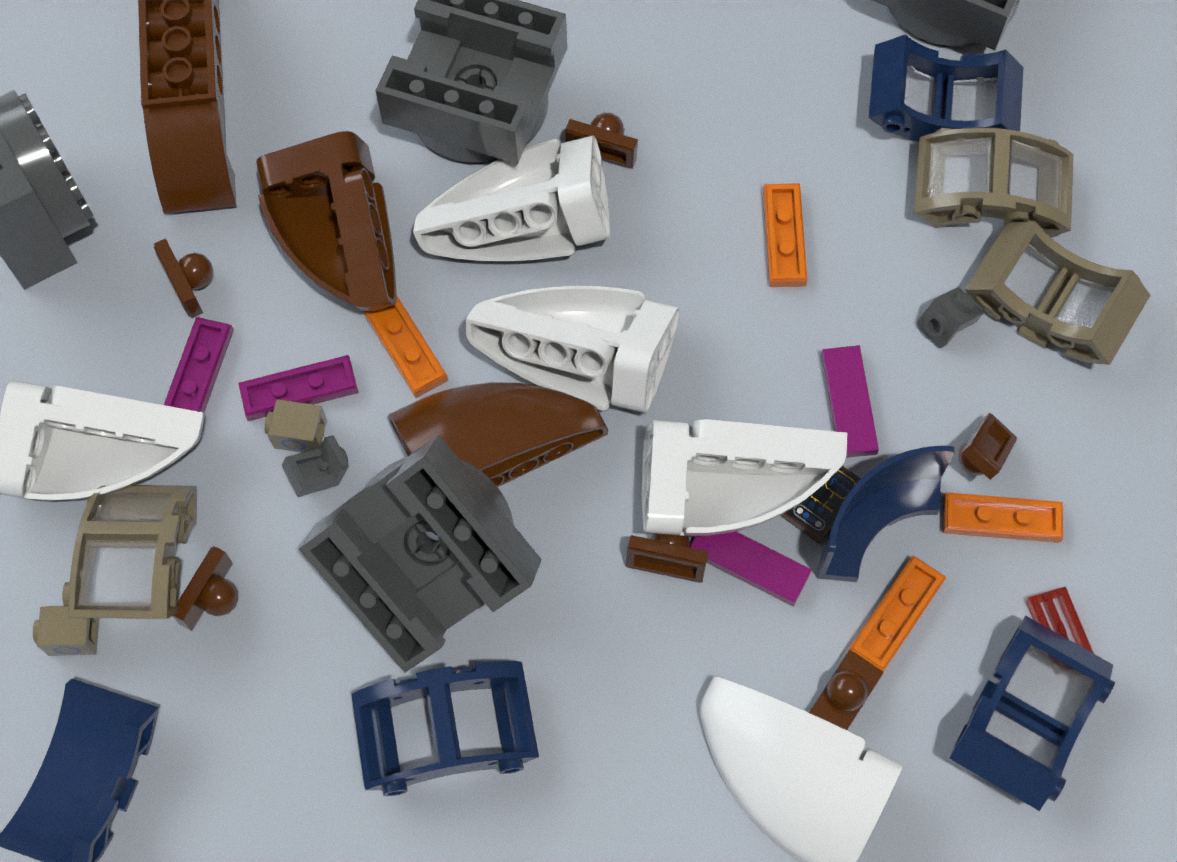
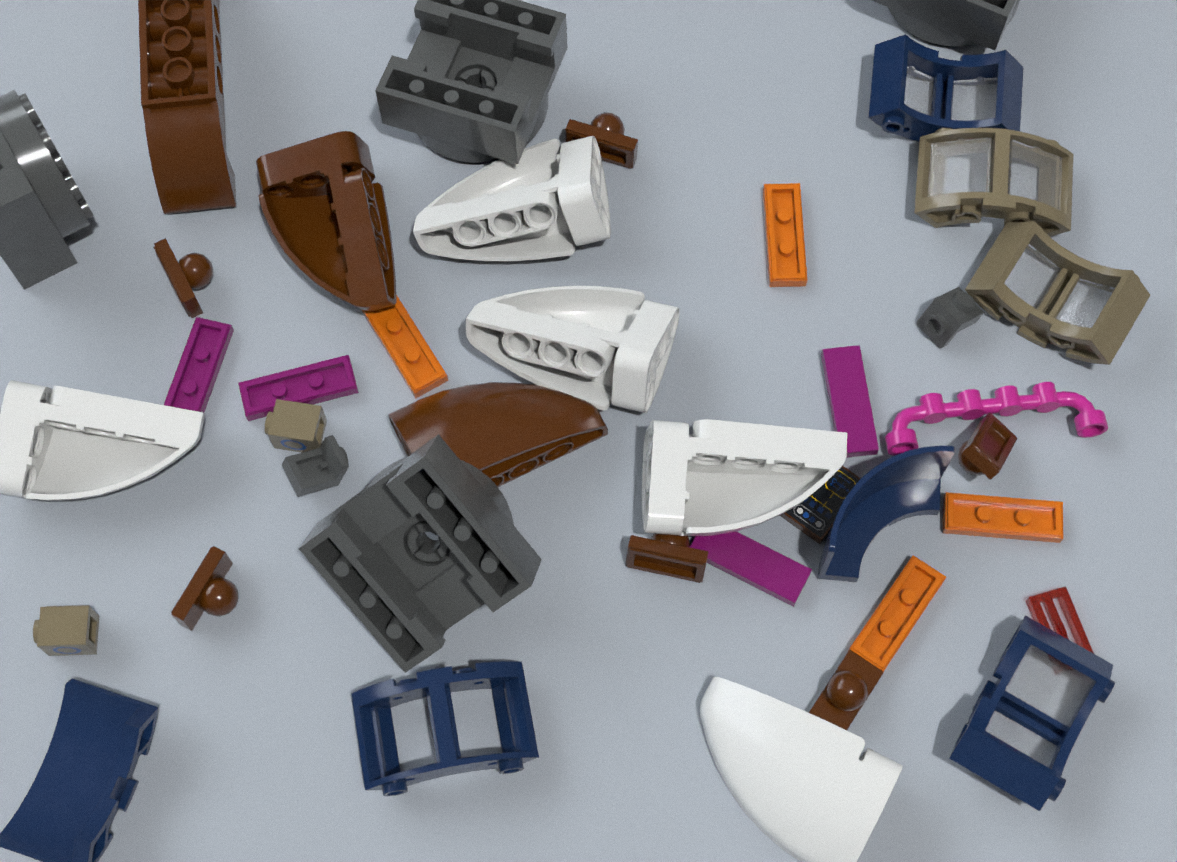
(128, 551): window -> none
(1006, 403): none -> dark pink bar

